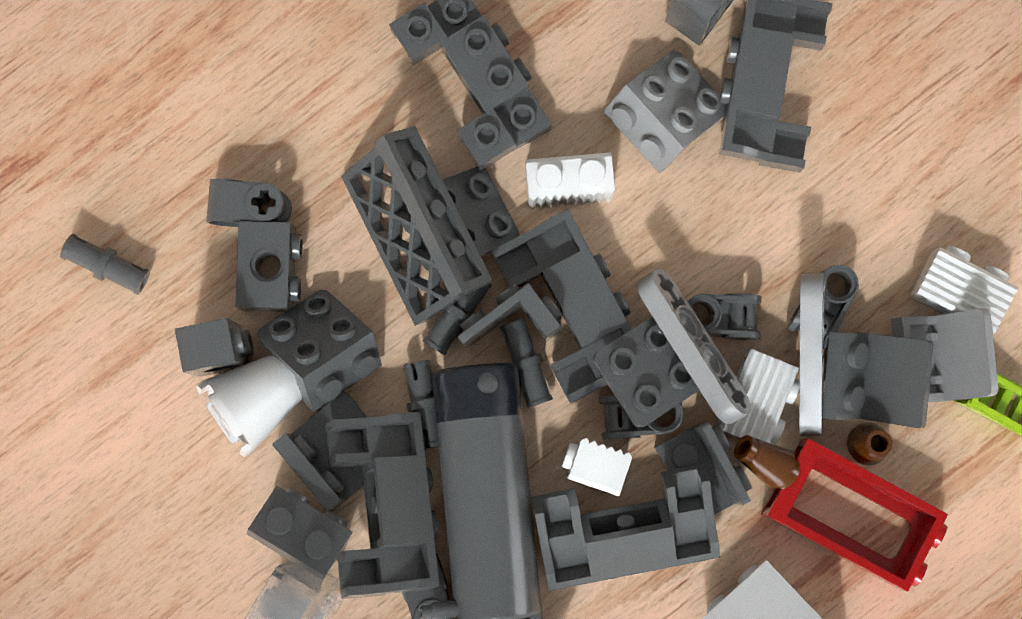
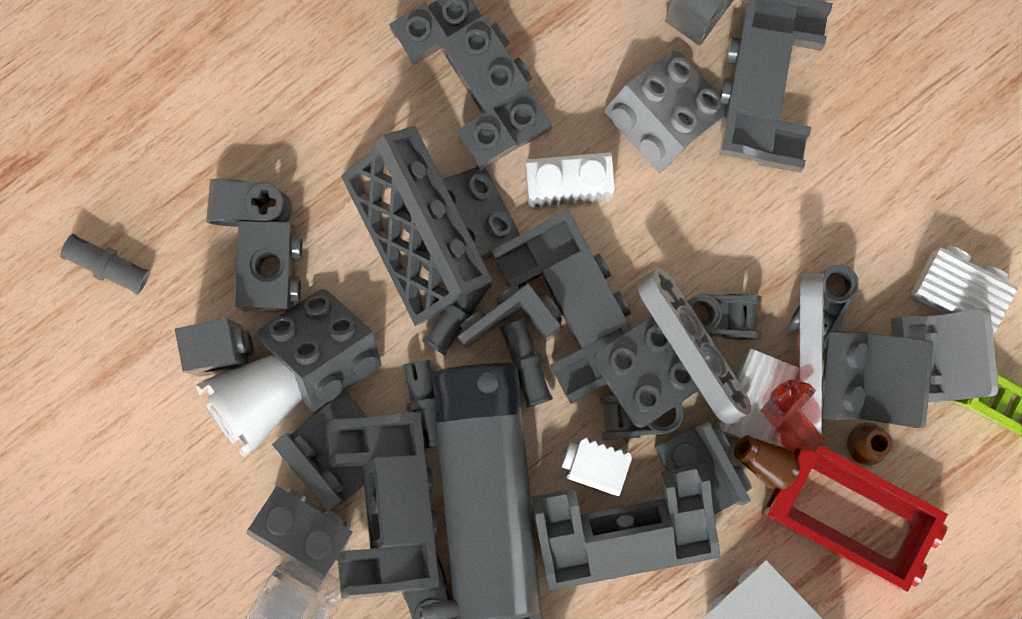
(785, 414): none -> clear red bracket

